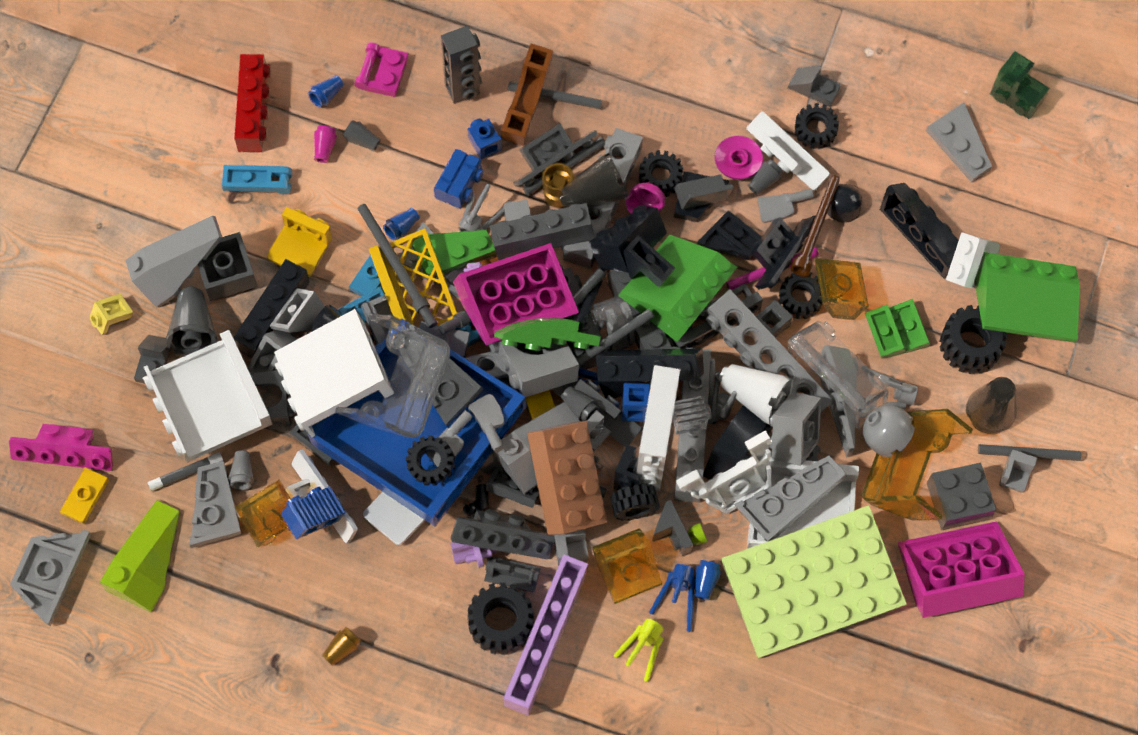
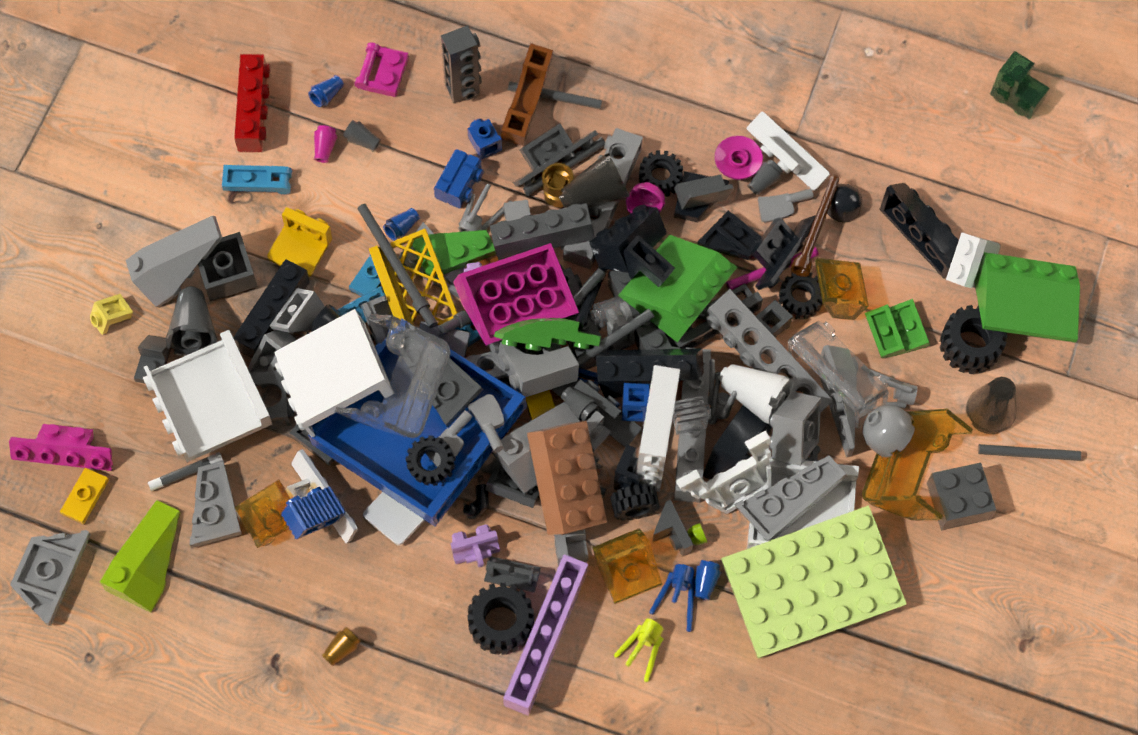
(241, 472): light grey cone -> none
(502, 534): dark grey bracket -> none
(813, 85): dark grey slope -> none
(821, 114): black tyre -> none
(961, 142): light grey wing -> none
(961, 569): dark pink slope -> none
(1017, 471): light grey panel -> none

